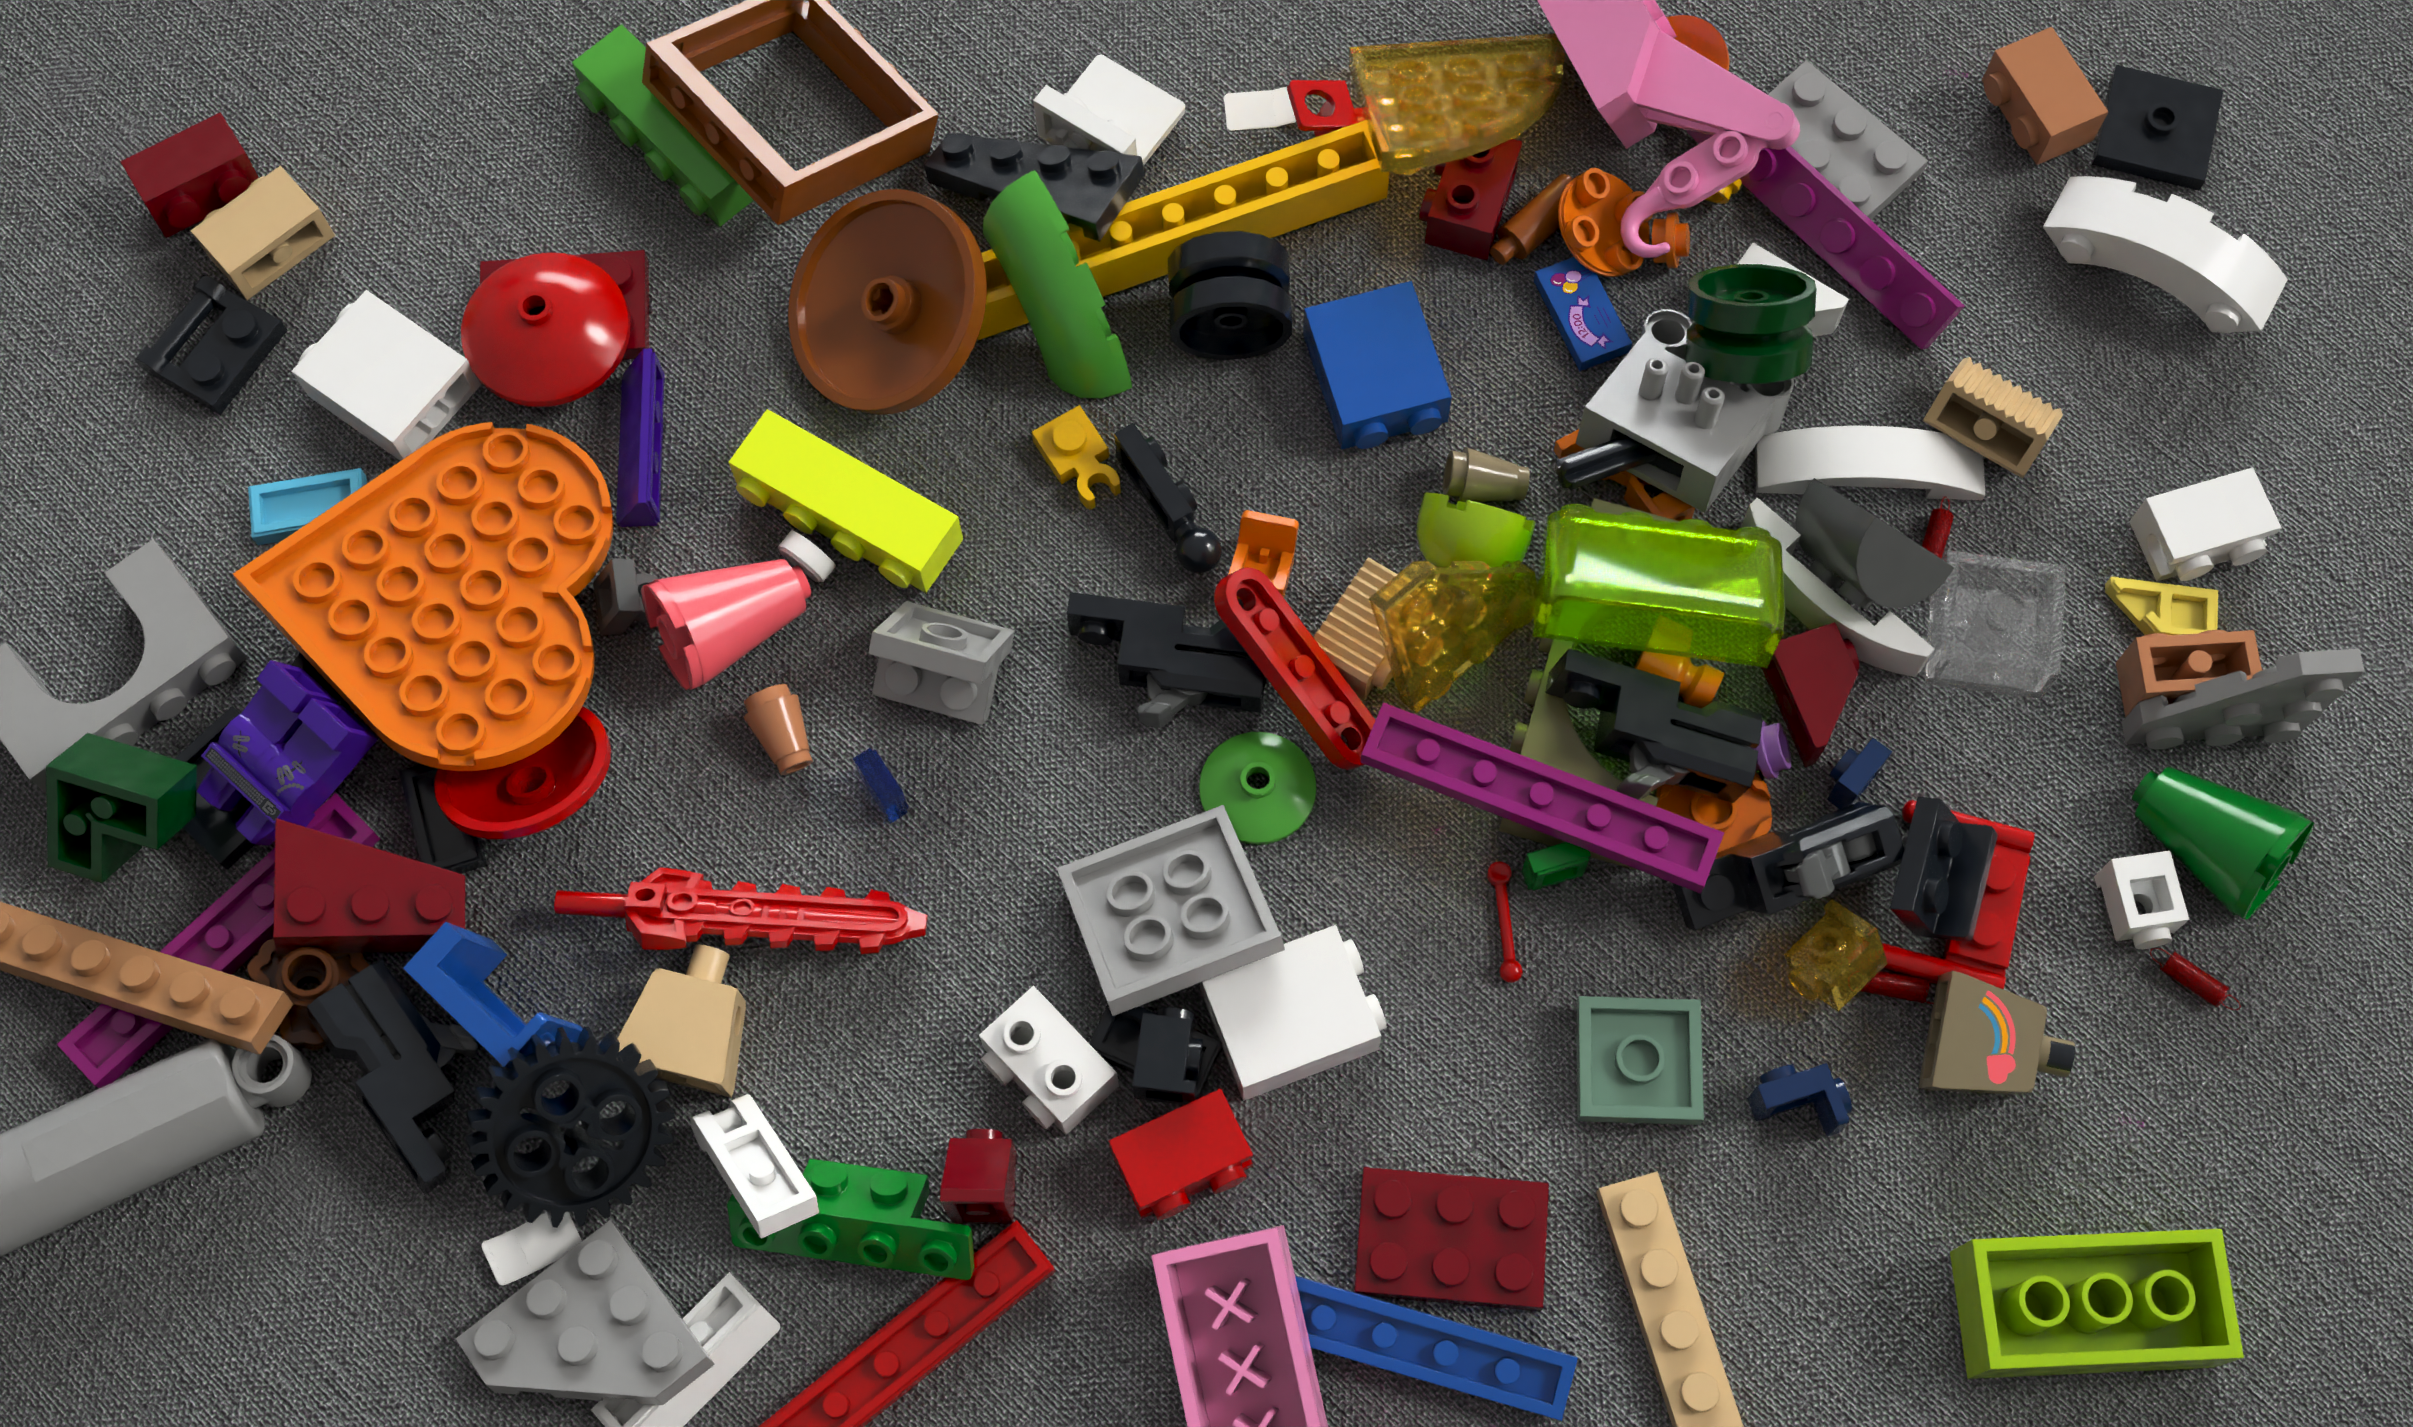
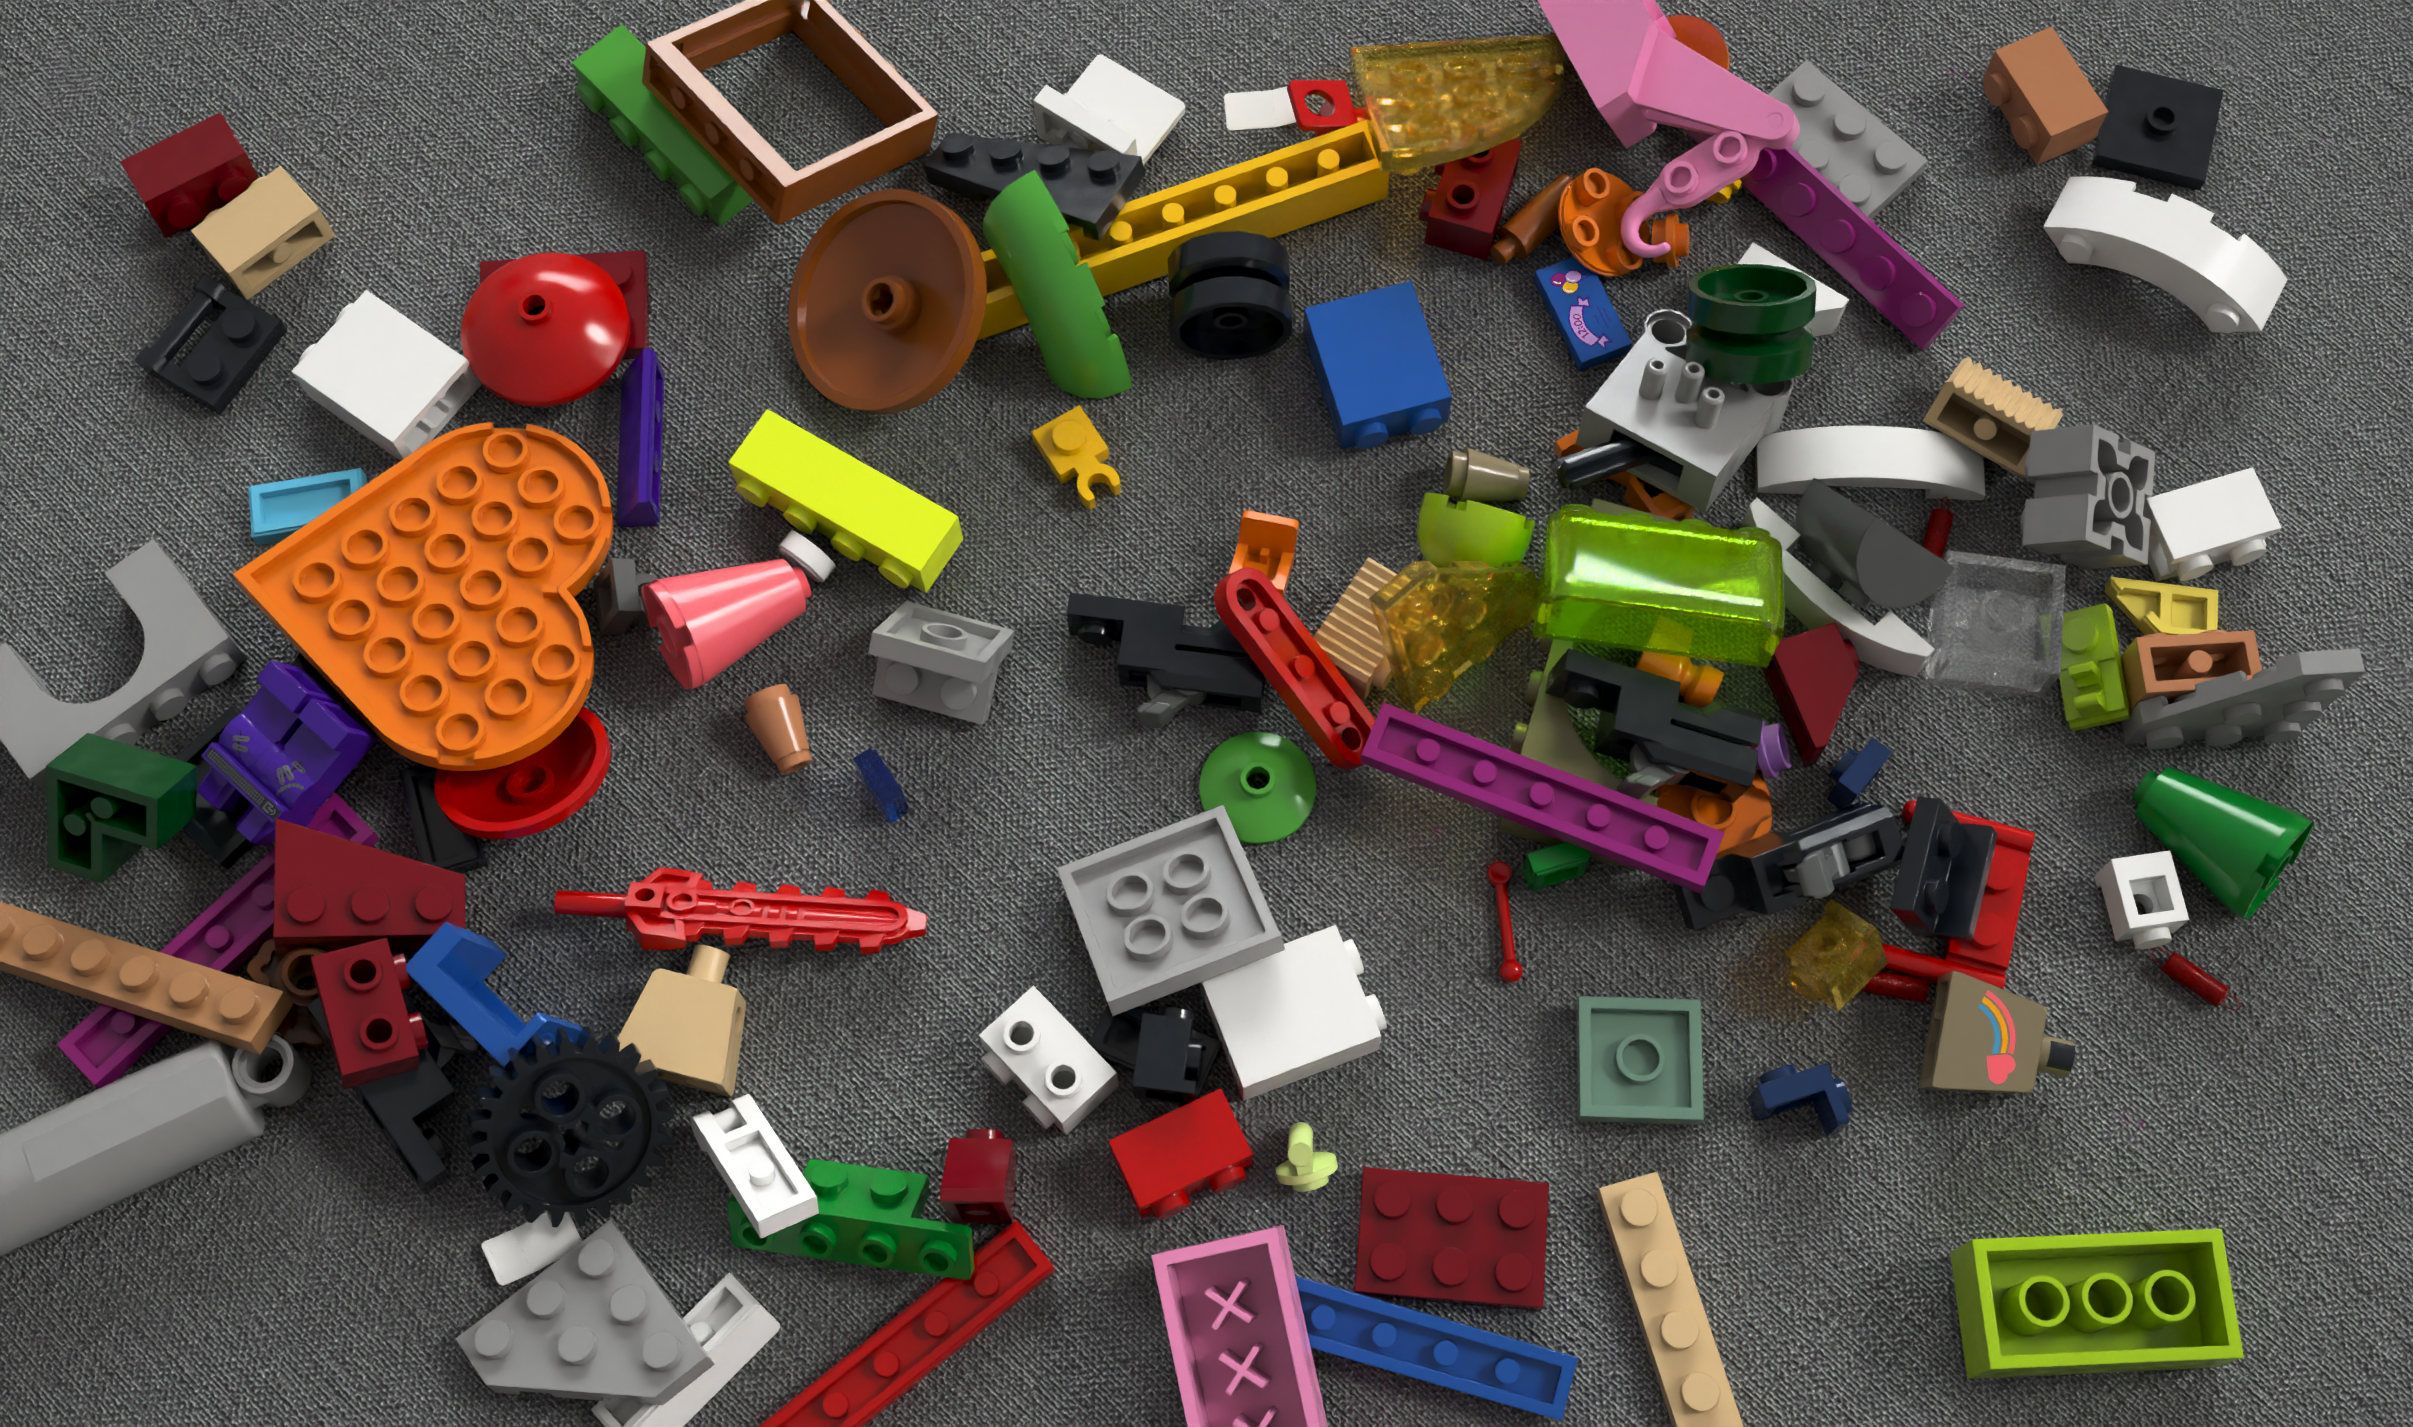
(367, 1012): none -> dark red brick
(1171, 502): black plate -> none
(1305, 1168): none -> yellowish green plate
(2088, 497): none -> light grey brick
(2092, 669): none -> lime plate

